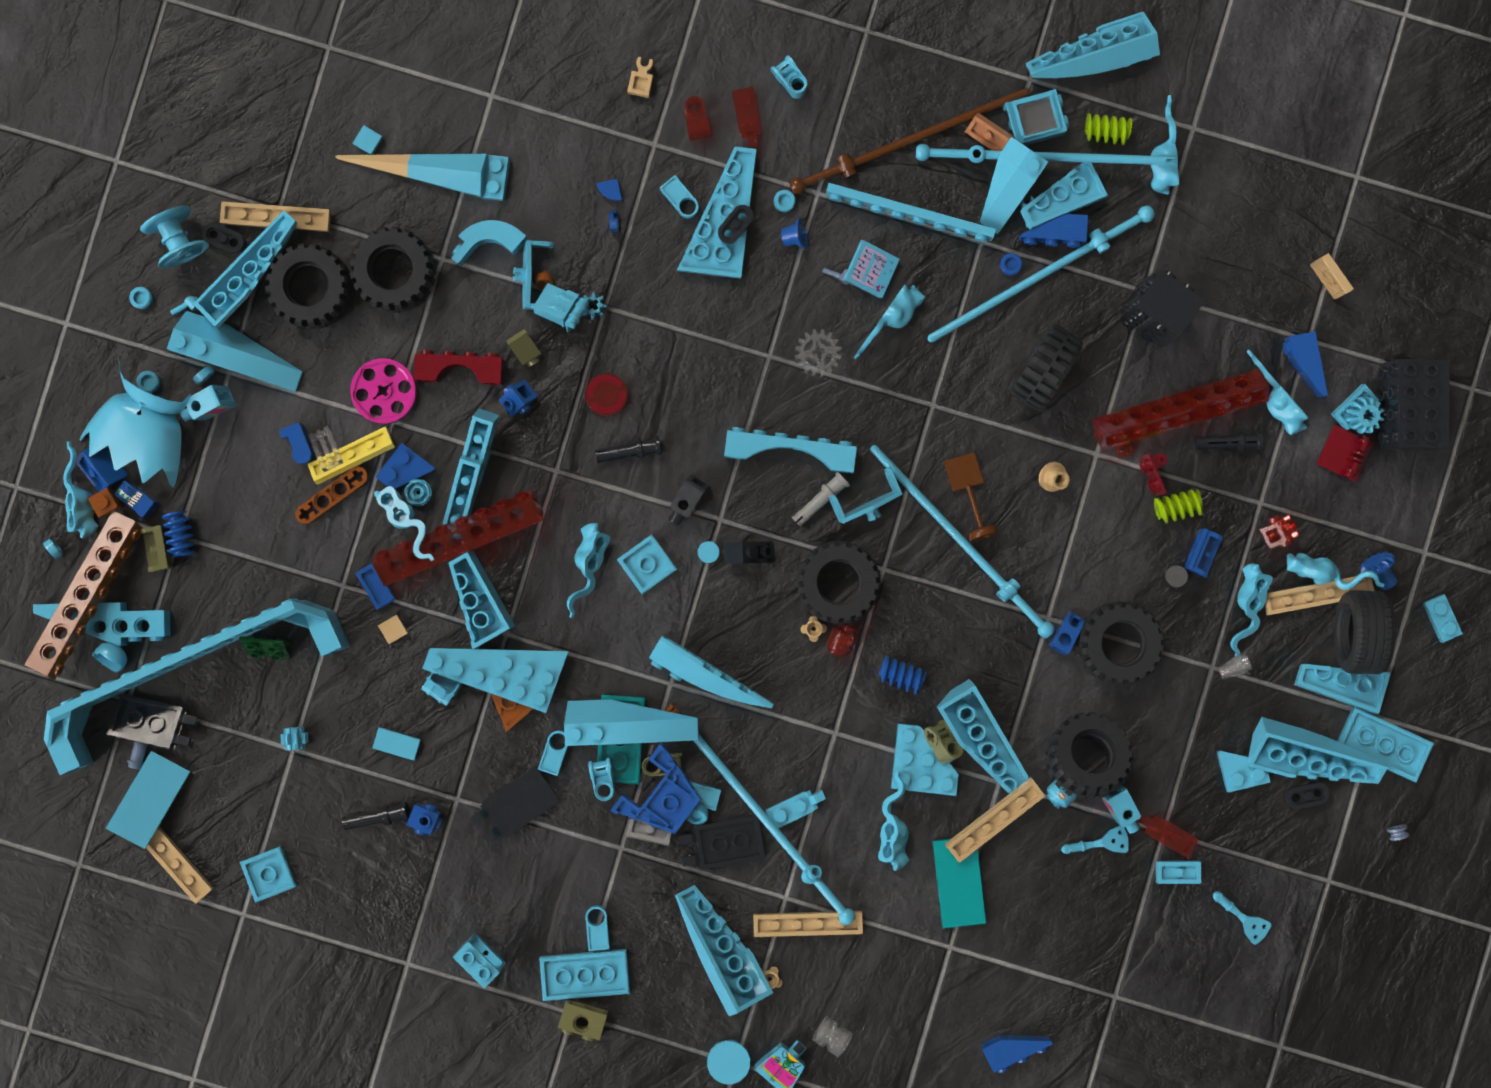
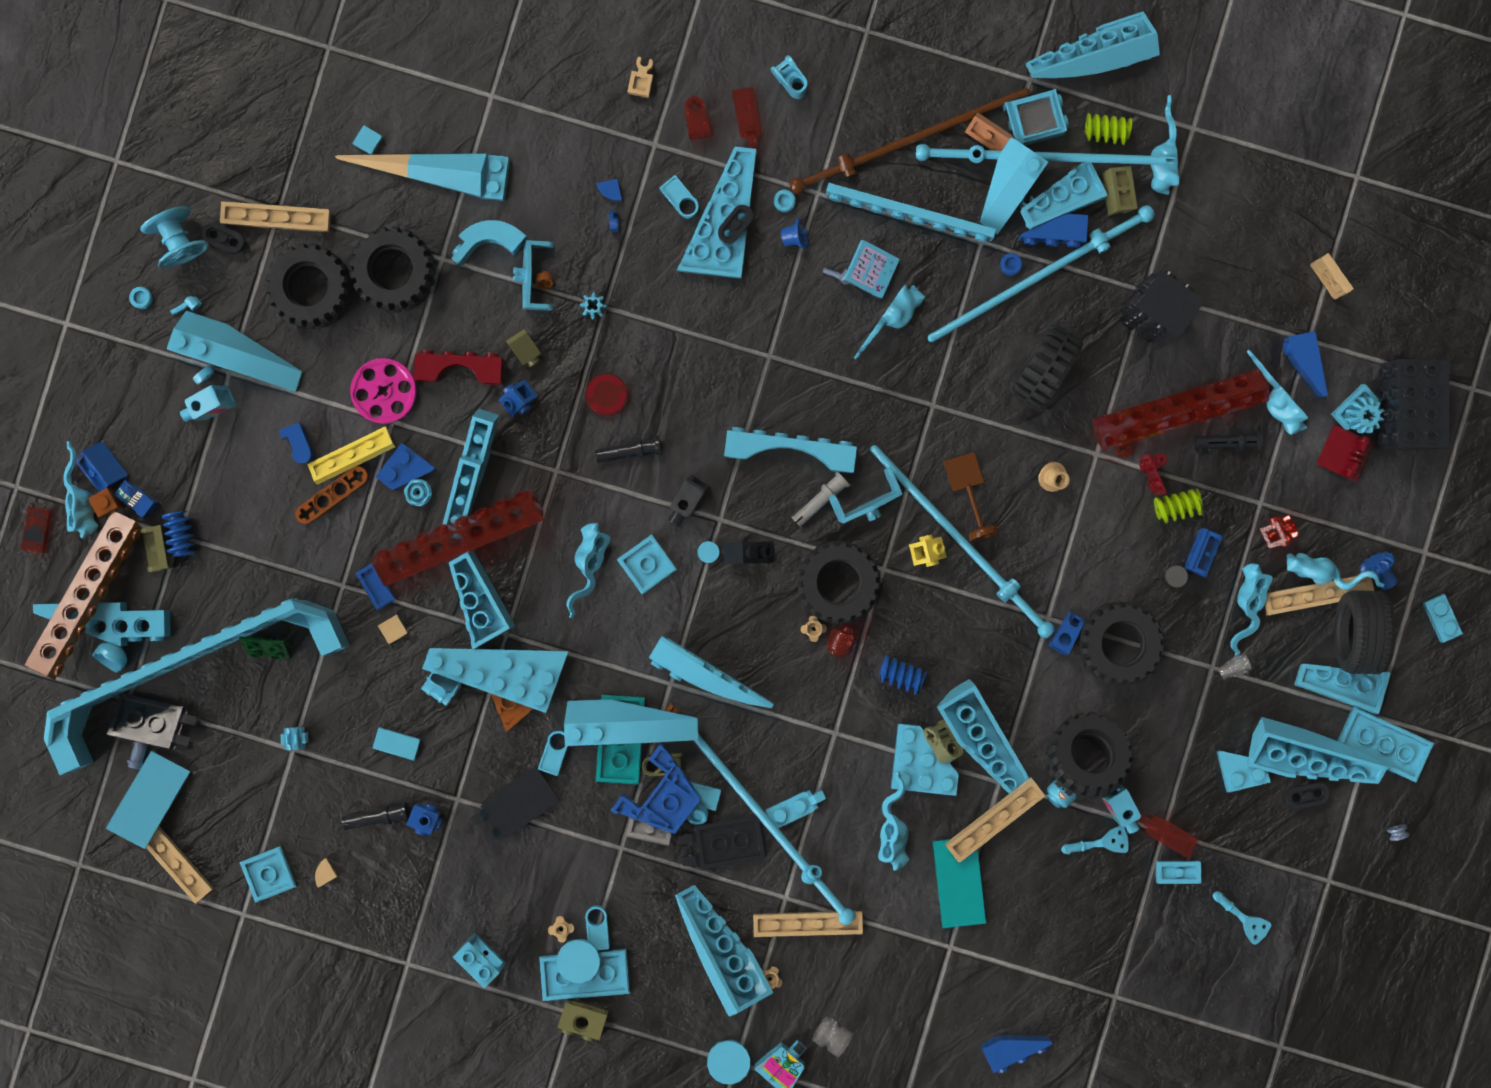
(36, 530): none -> clear red tile
(53, 548): medium azure tile -> none
(148, 381): medium azure tile -> none
(148, 438): medium azure piece -> none
(245, 272): medium azure wedge -> none
(320, 435): clear tile -> none
(325, 872): none -> tan tile
(402, 516): medium azure animal -> none
(560, 306): medium azure piece -> none
(561, 935): none -> tan plate
(578, 961): none -> medium azure tile
(602, 777): medium azure piece -> none
(828, 350): clear gear -> none
(928, 550): none -> light yellow brick
(1120, 190): none -> olive hinge

